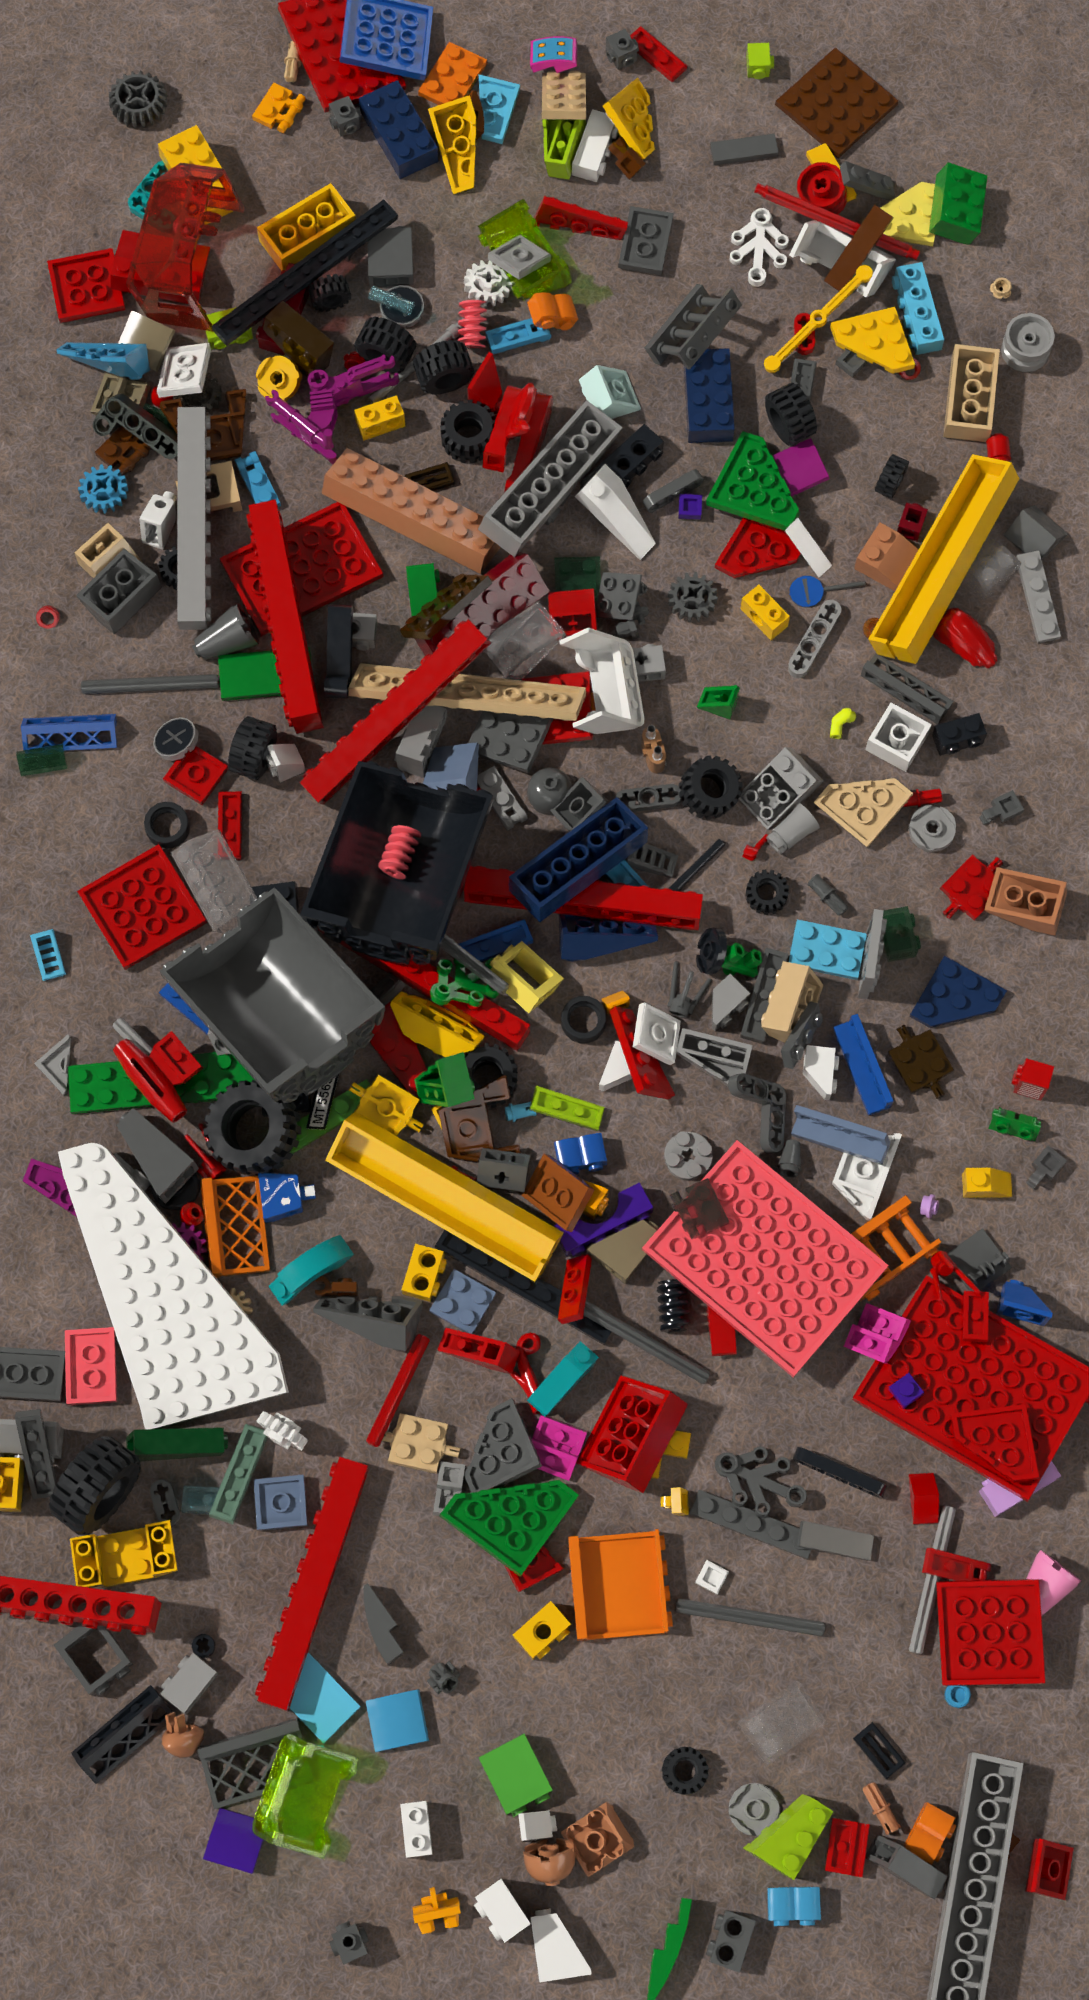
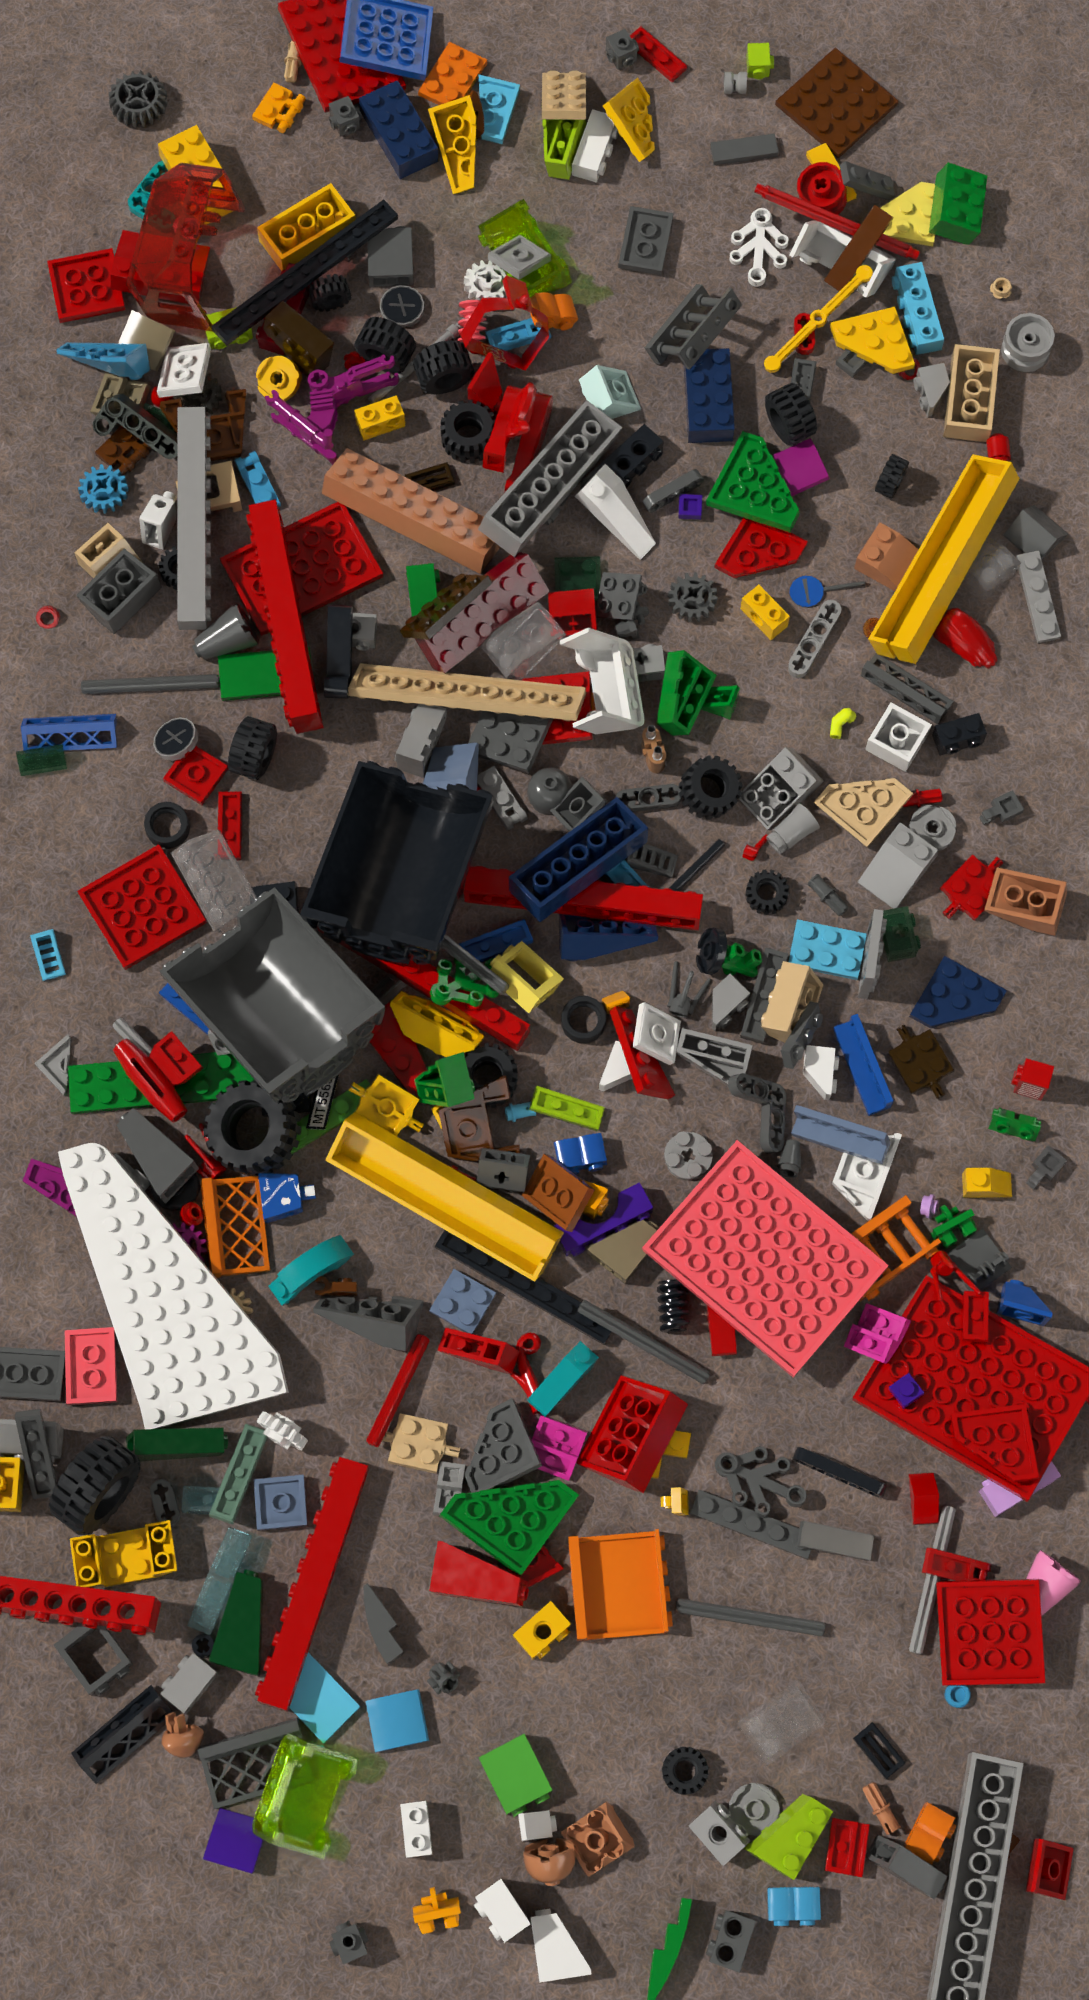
(219, 1580): none -> clear light blue slope
(240, 1630): none -> dark green slope
(284, 761): white slope -> none
(391, 300): clear light blue pin -> none
(395, 711): red brick -> none
(397, 851): coral piece -> none
(418, 1272): yellow brick -> none
(471, 1578): none -> red slope
(517, 297): none -> red piece
(555, 52): slope -> none
(574, 1289): red plate -> none
(579, 219): red wing -> none
(628, 160): reddish brown plate -> none
(683, 692): none -> green wedge
(706, 1206): clear smoke plate -> none
(712, 1577): white tile -> none
(721, 1847): none -> light grey brick
(740, 82): none -> light grey wheel
(808, 547): white sticker -> none
(898, 866): none -> light grey slope
(910, 529): dark red brick -> none
(933, 386): none -> light grey slope
(944, 1231): none -> green hips

